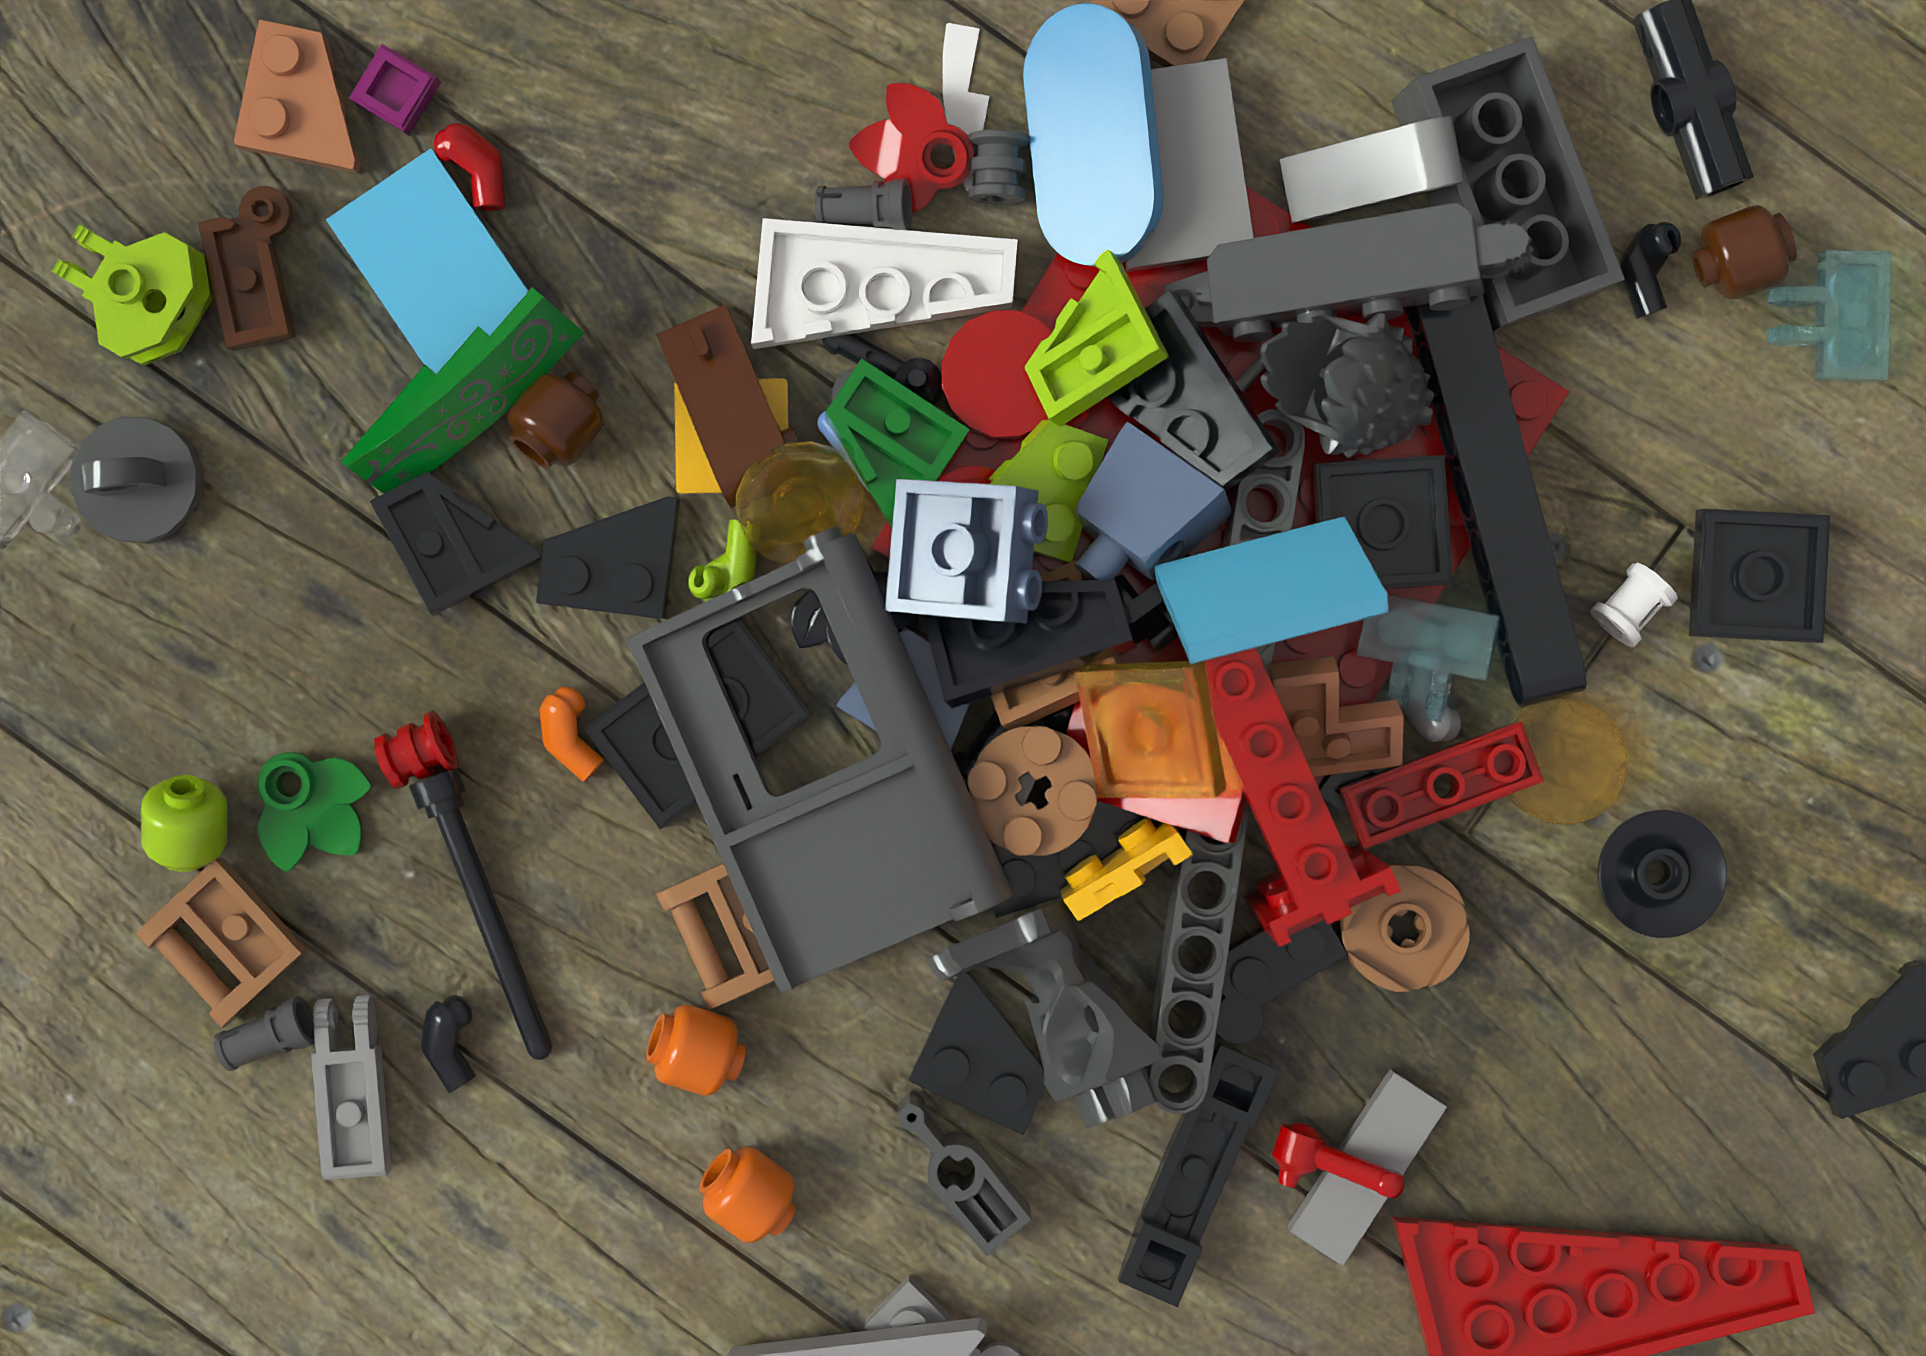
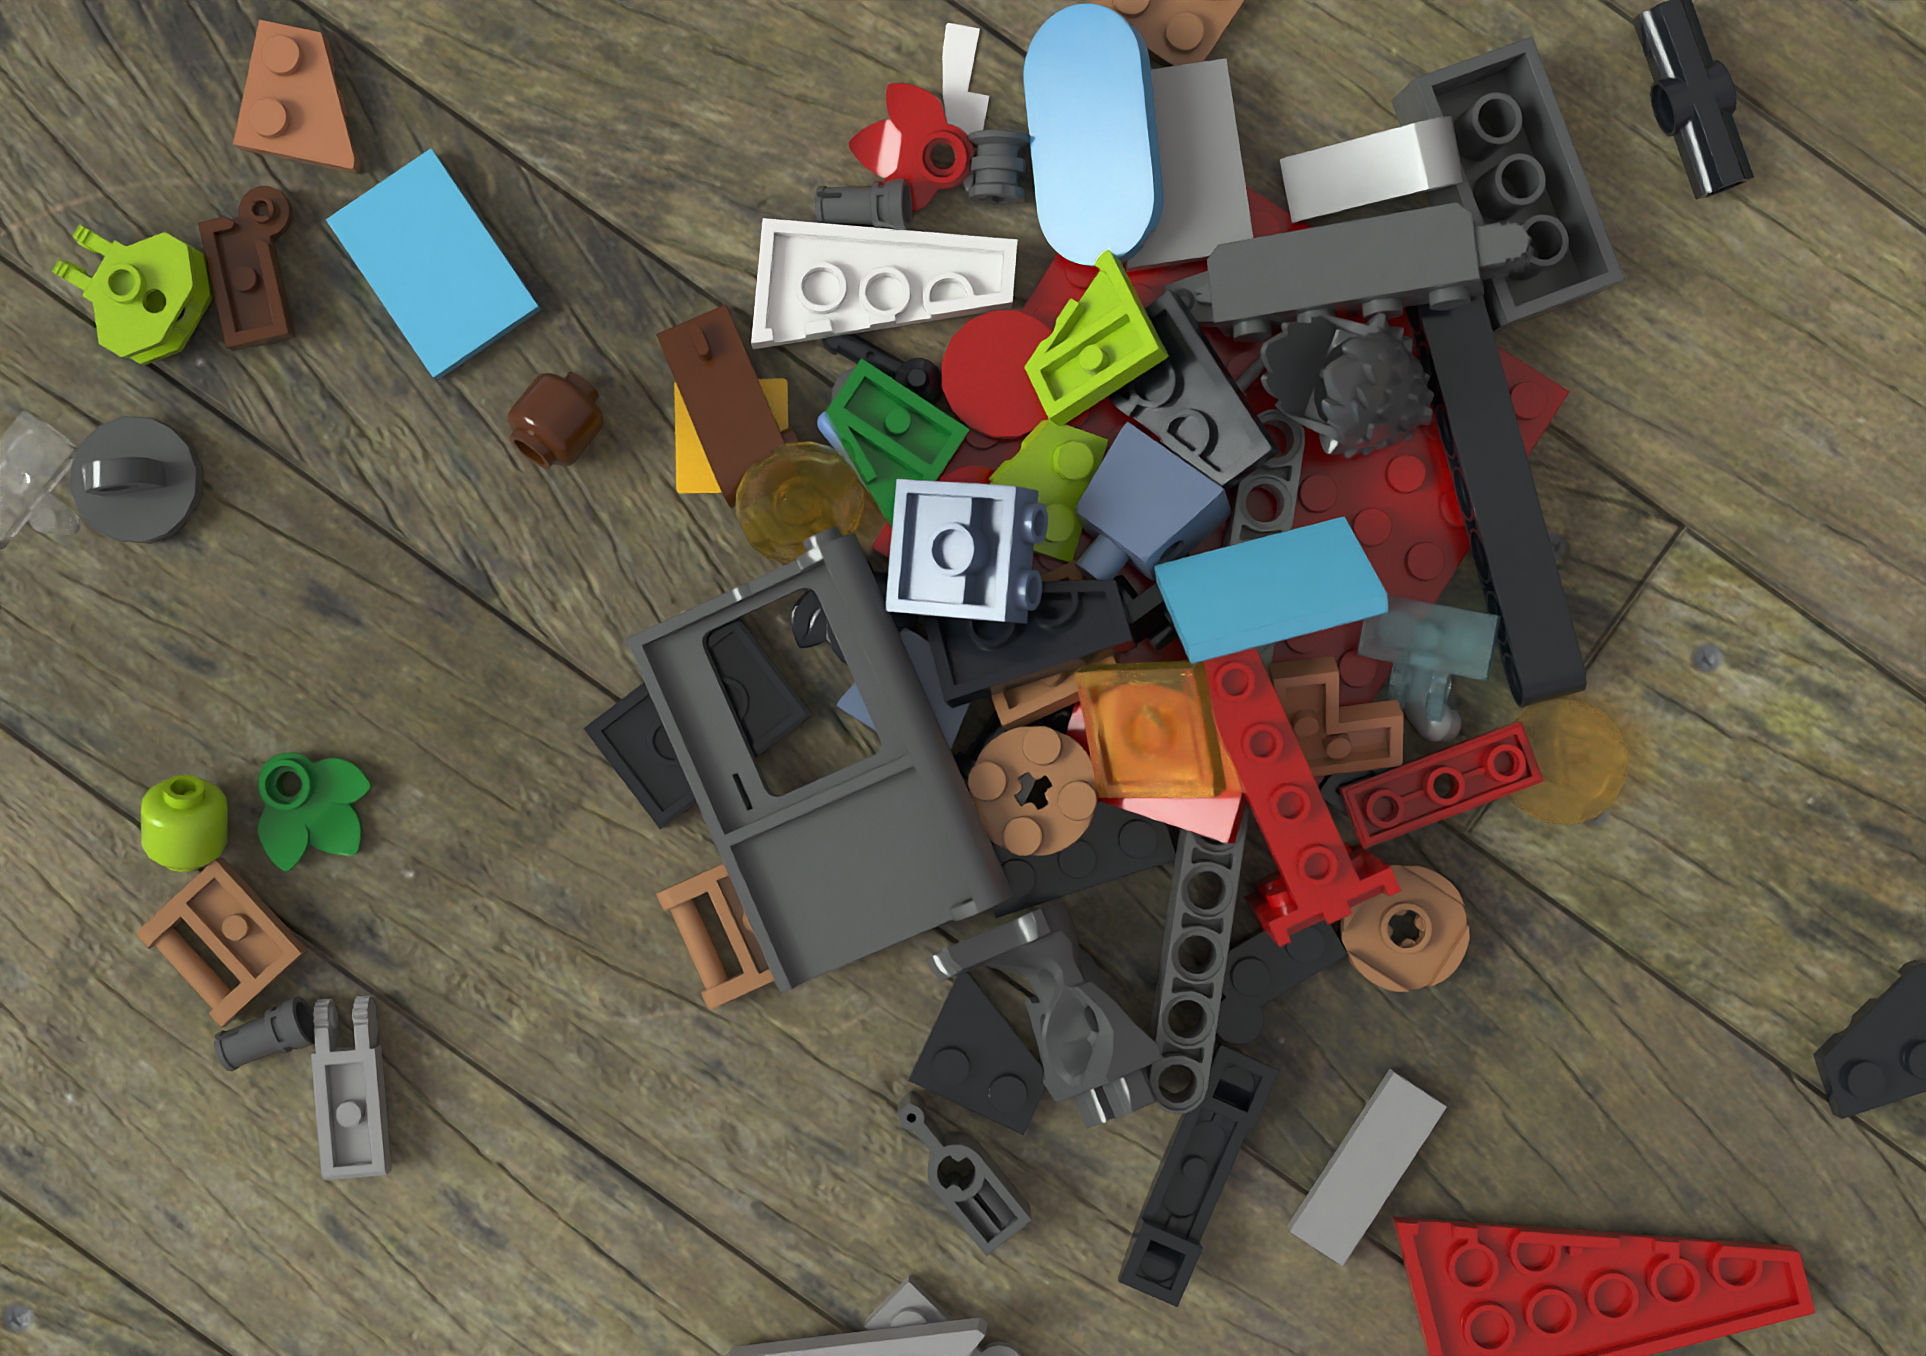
(395, 89): magenta tile -> none
(416, 751): red bush -> none
(441, 799): black piece -> none
(441, 1038): black arm -> none
(448, 542): black wing -> none
(469, 393): green slope -> none
(478, 157): red arm -> none
(561, 736): orange arm -> none
(613, 562): black wing -> none
(695, 1050): orange head -> none
(728, 570): lime arm -> none
(748, 1194): orange head -> none
(1099, 882): yellow wing -> none
(1302, 1151): red piece -> none
(1394, 512): black plate -> none
(1633, 604): white bush -> none
(1644, 261): black arm -> none
(1691, 879): black dish -> none
(1744, 252): reddish brown head -> none
(1759, 575): black plate -> none
(1850, 316): clear light blue hinge -> none

